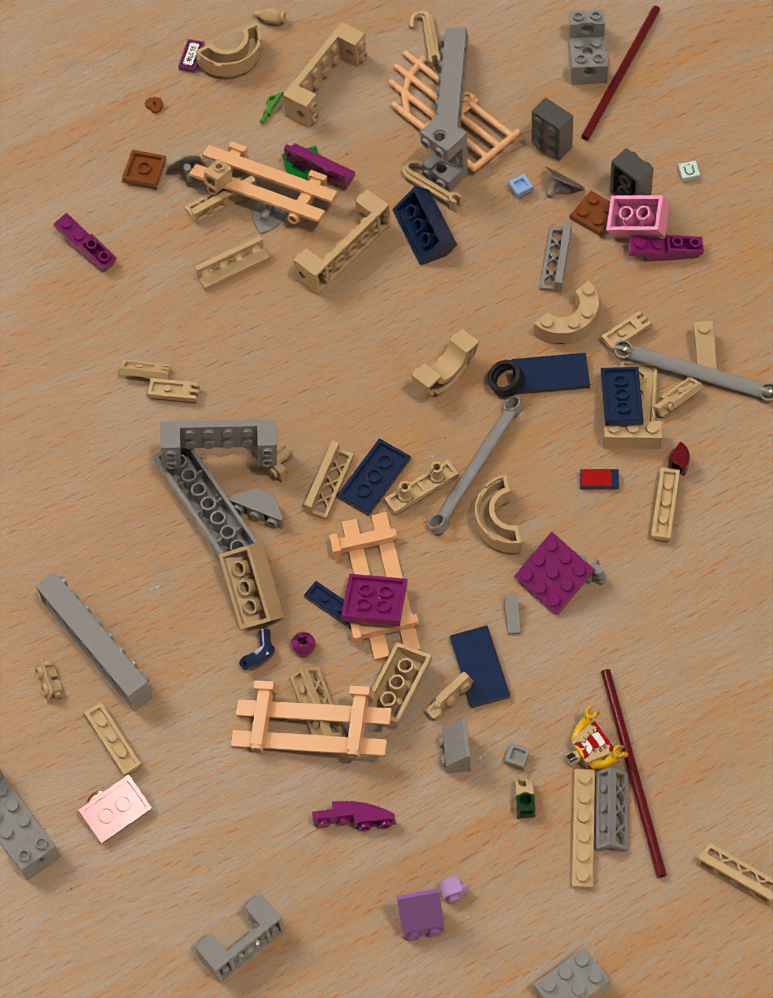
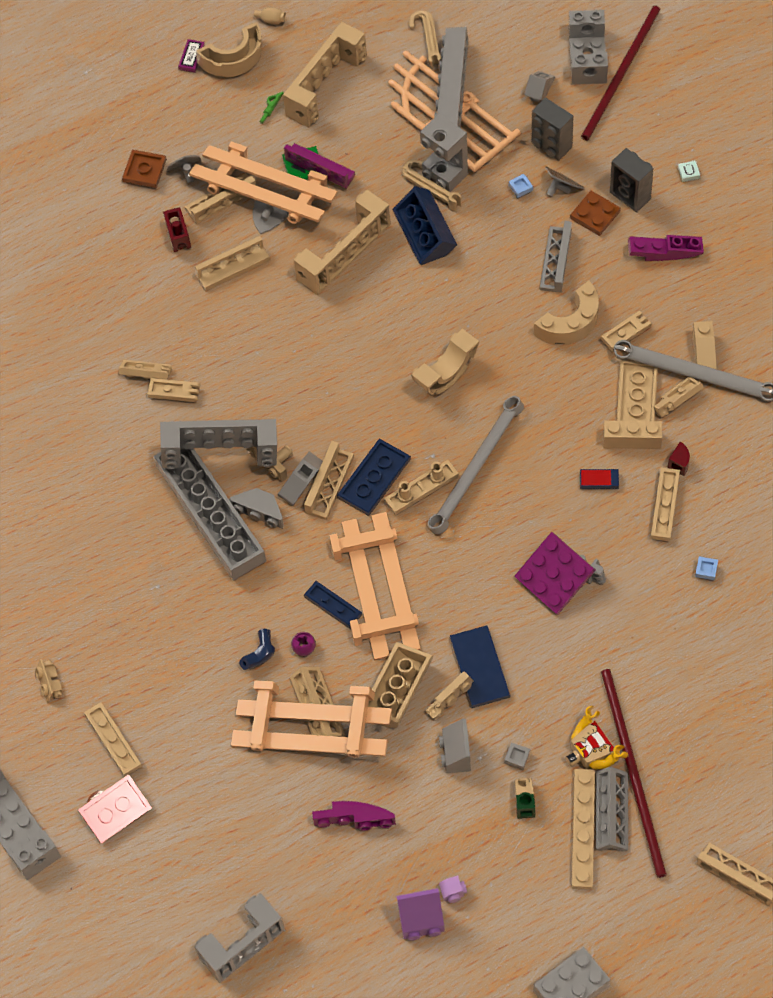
(84, 243): magenta slope -> none
(94, 641): light grey brick -> none
(154, 104): dark orange piece -> none
(177, 230): none -> dark red brick
(218, 175): tan brick -> none
(251, 585): tan slope -> none
(300, 478): none -> light grey slope
(374, 600): magenta plate -> none
(490, 528): tan brick -> none
(499, 368): black tyre -> none
(512, 613): light grey piece -> none
(538, 85): none -> light grey slope
(554, 373): dark blue tile -> none
(621, 396): dark blue tile -> none
(638, 216): bright pink brick -> none
(706, 568): none -> light blue plate

